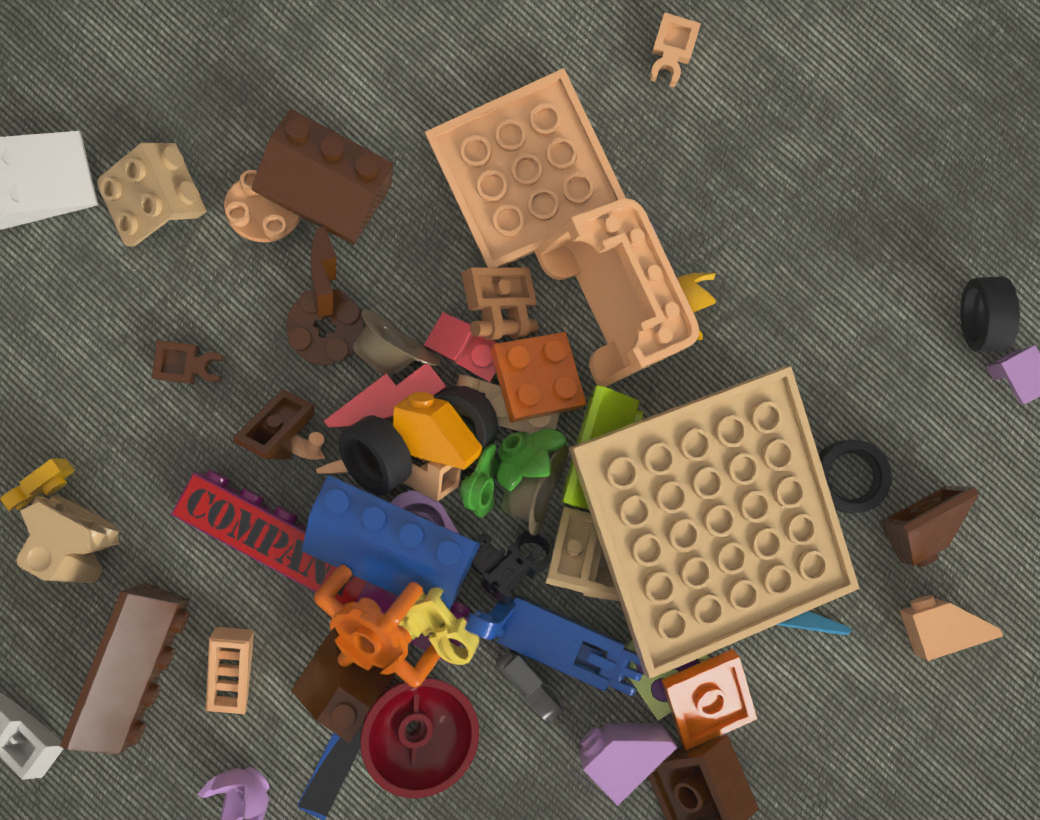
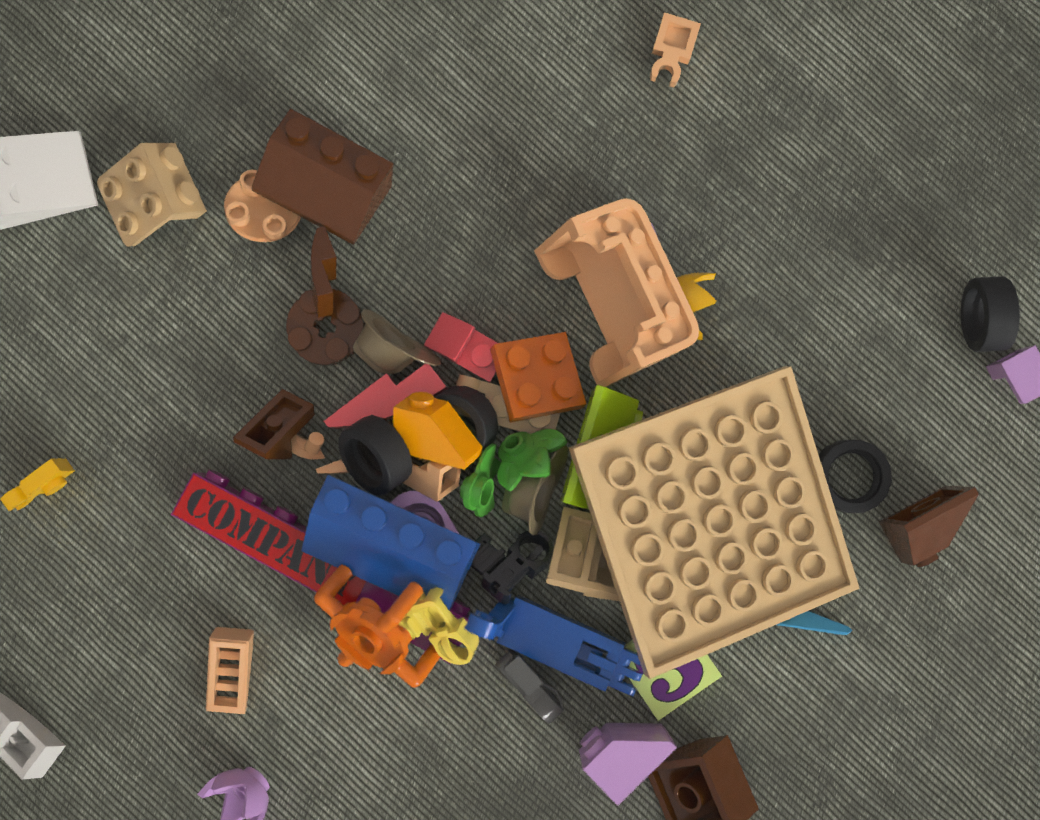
(64, 540): tan piece -> none
(126, 670): slope -> none
(181, 363): reddish brown plate -> none
(329, 775): black sticker -> none
(339, 694): reddish brown slope -> none
(432, 755): dark red hat -> none
(498, 290): medium nougat plate -> none
(523, 167): light nougat plate -> none
(709, 699): orange plate -> none
(943, 628): light nougat slope -> none

